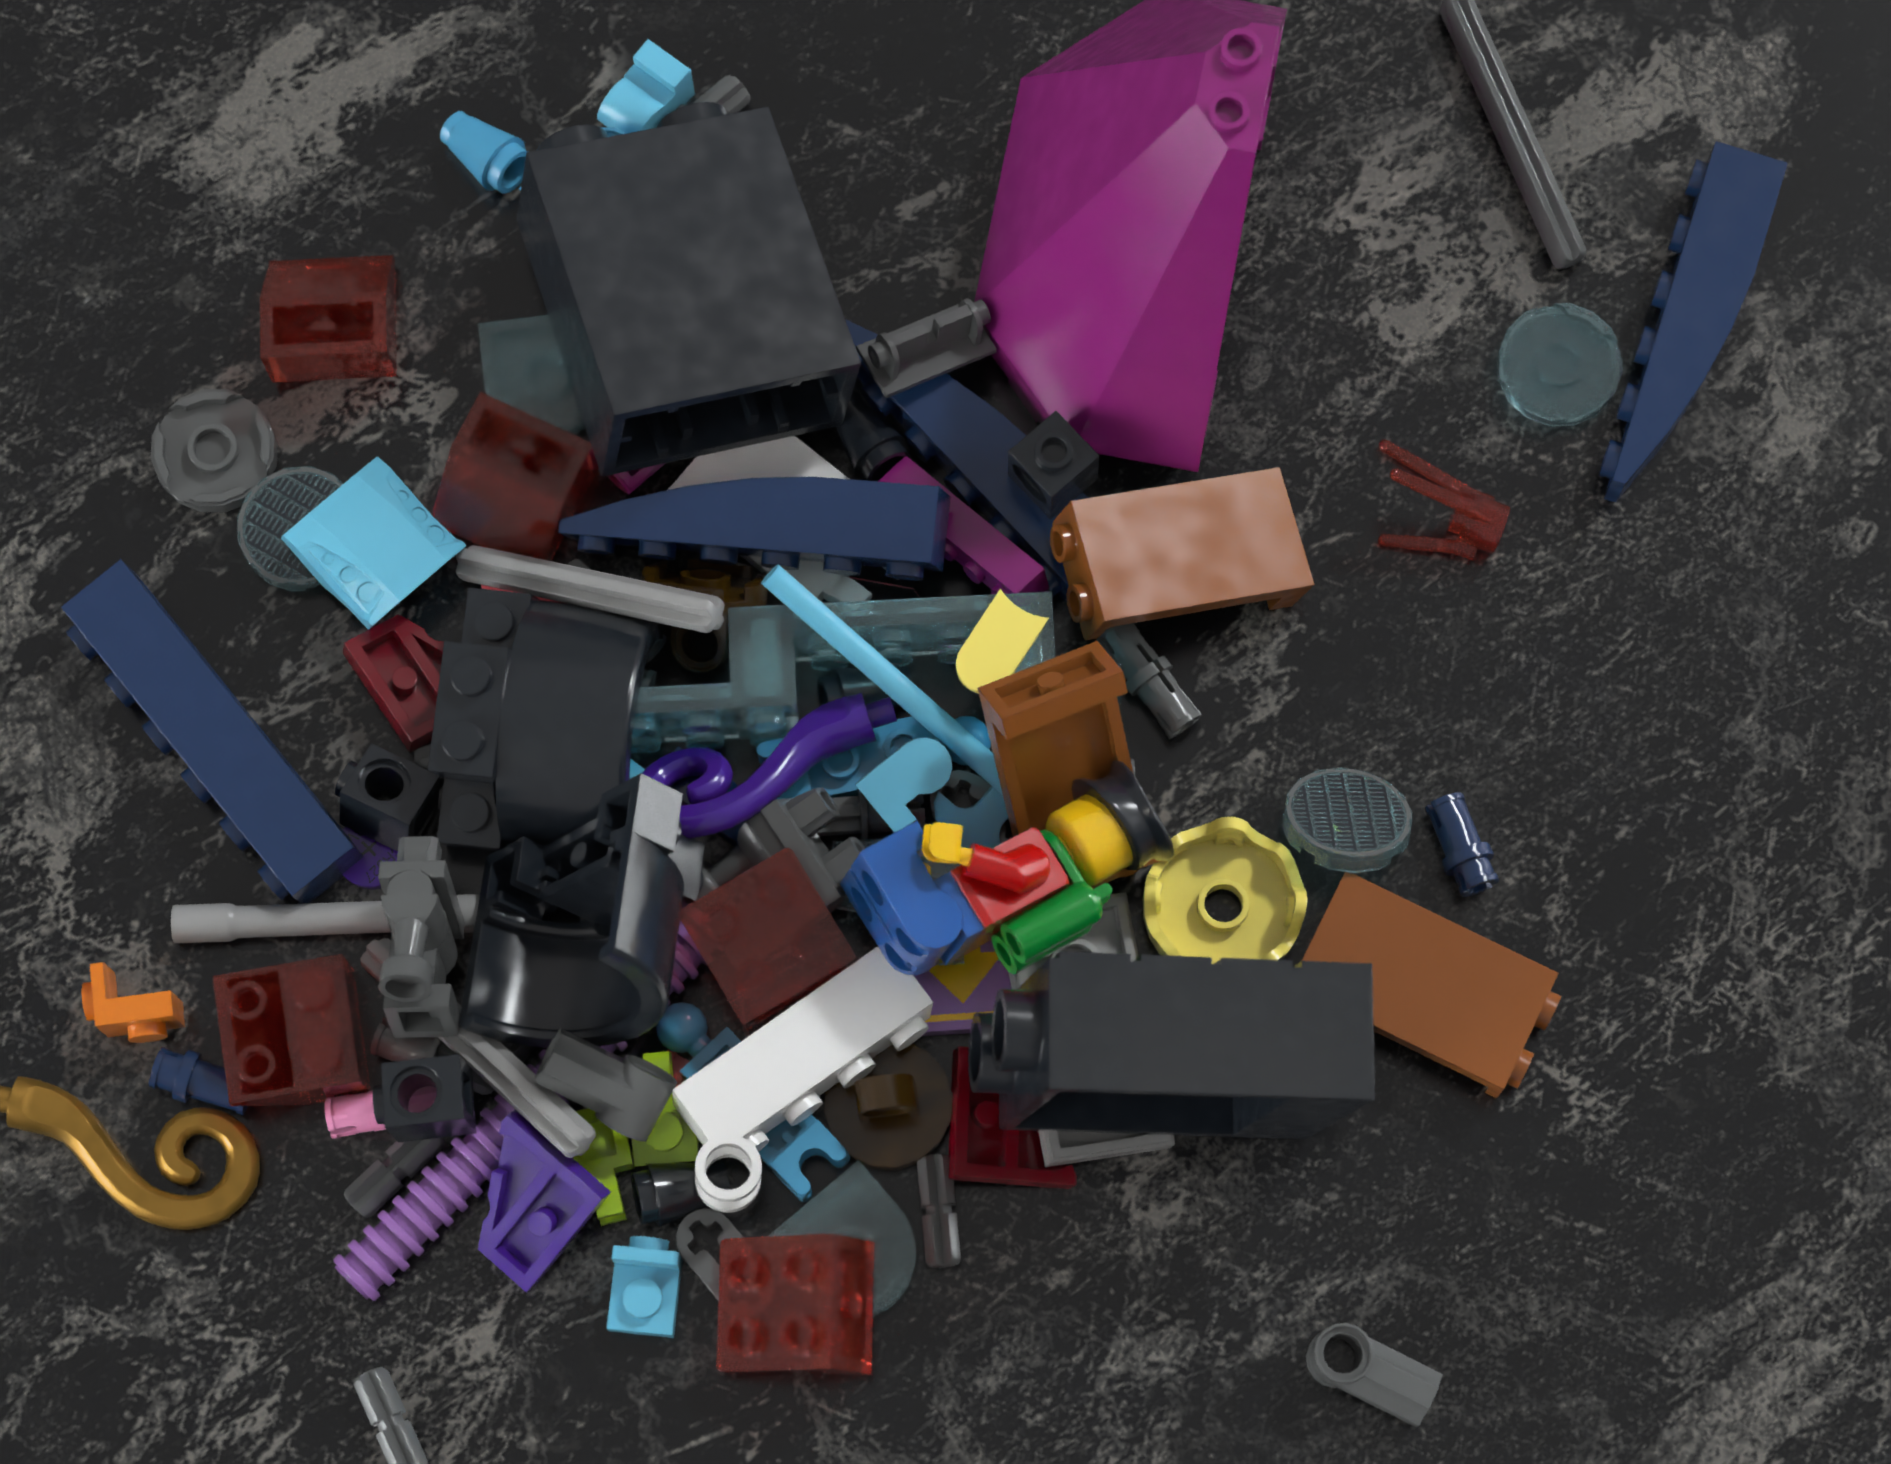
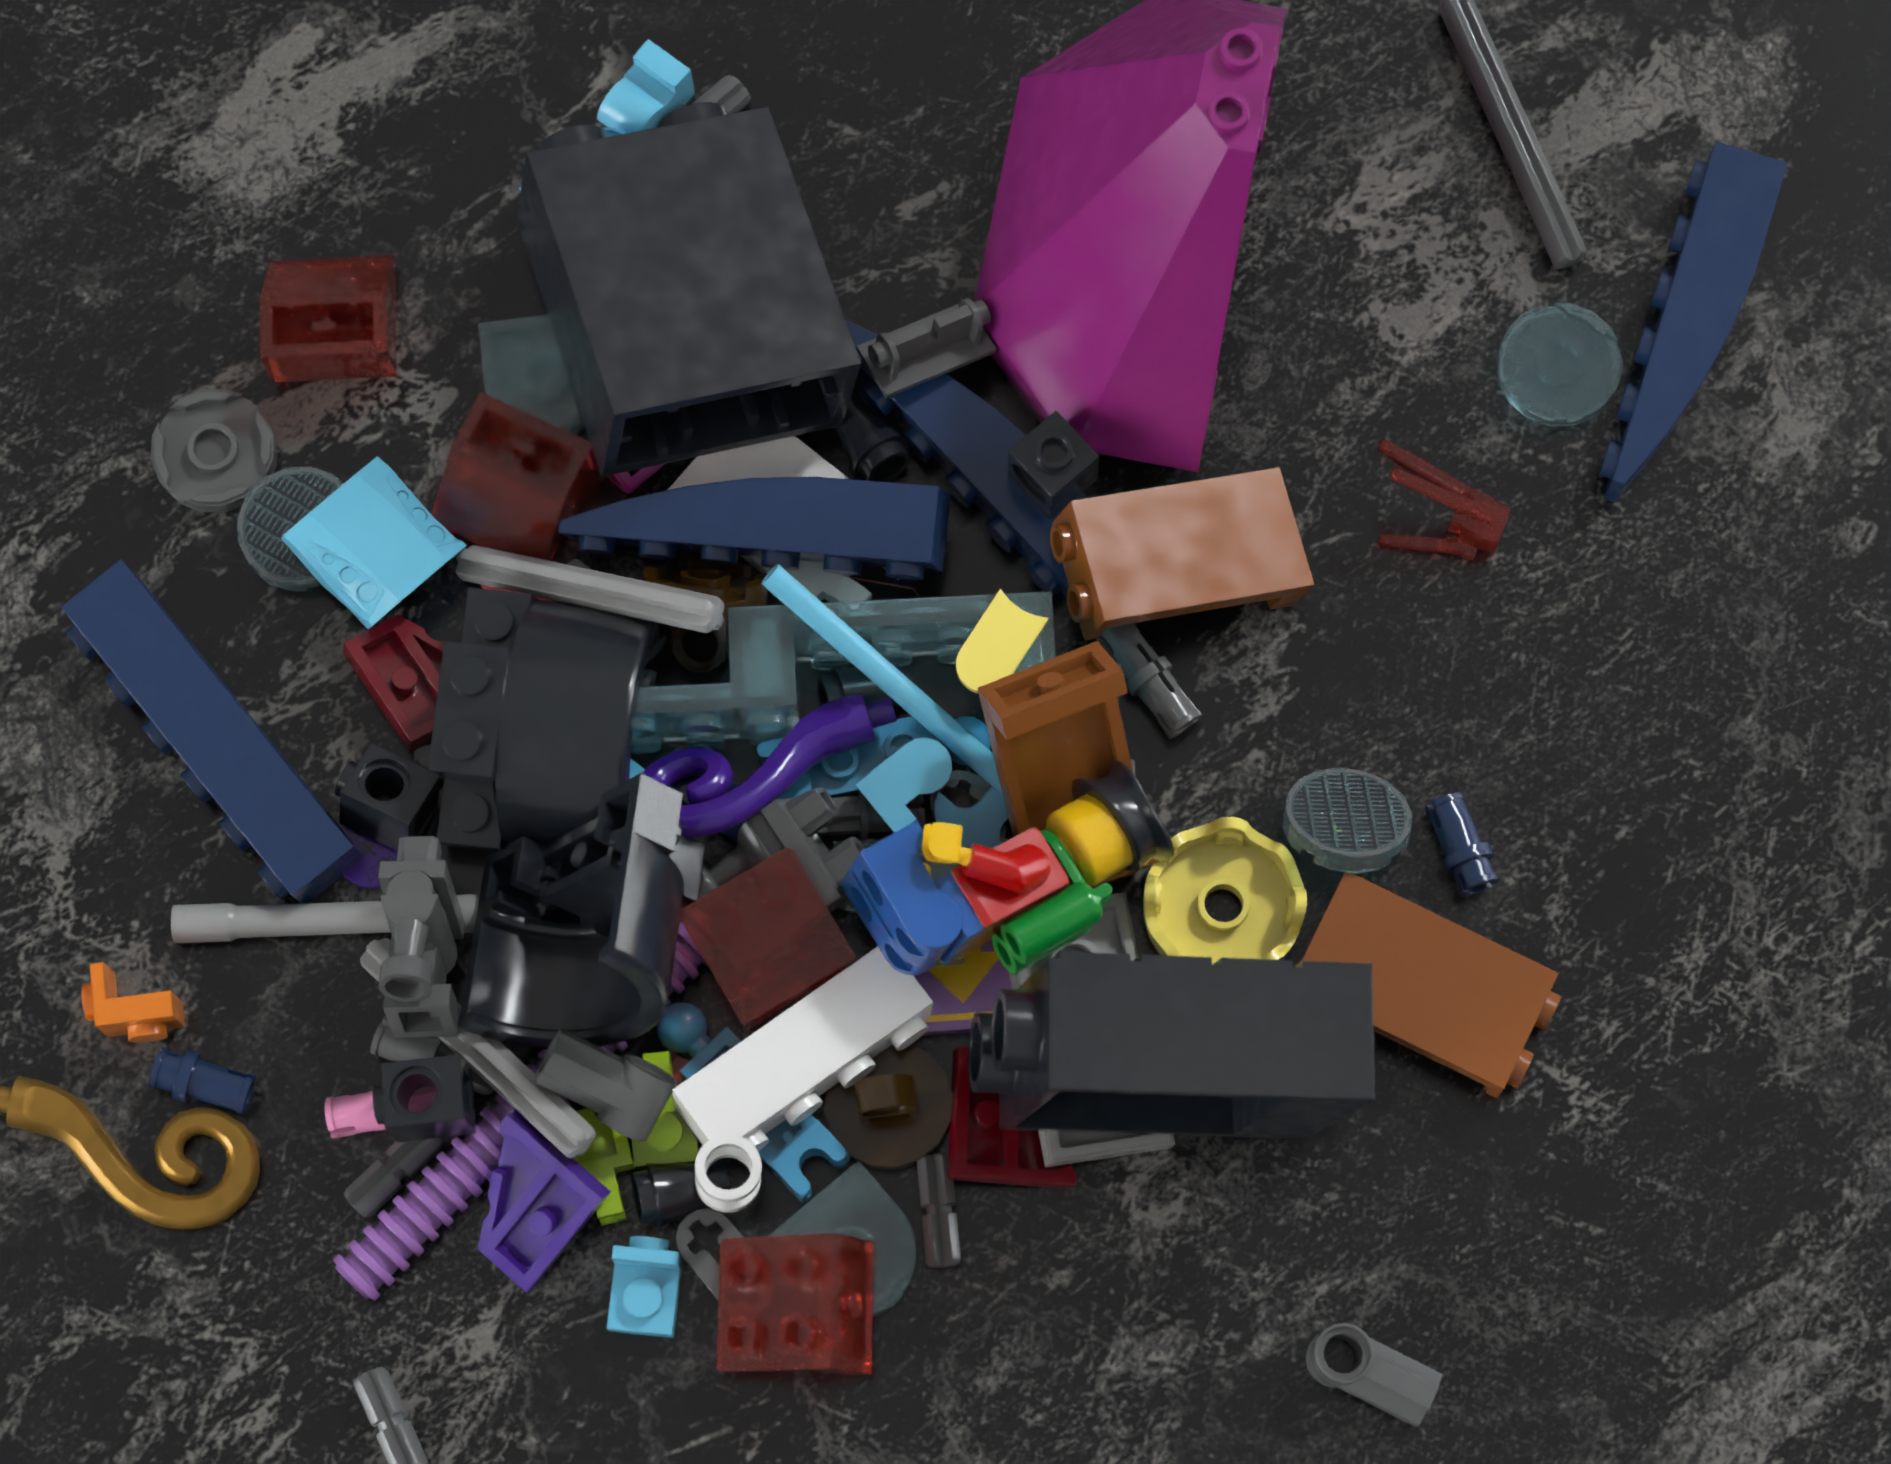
(291, 1033): clear red slope -> none
(485, 151): dark azure cone -> none
(976, 544): magenta piece -> none

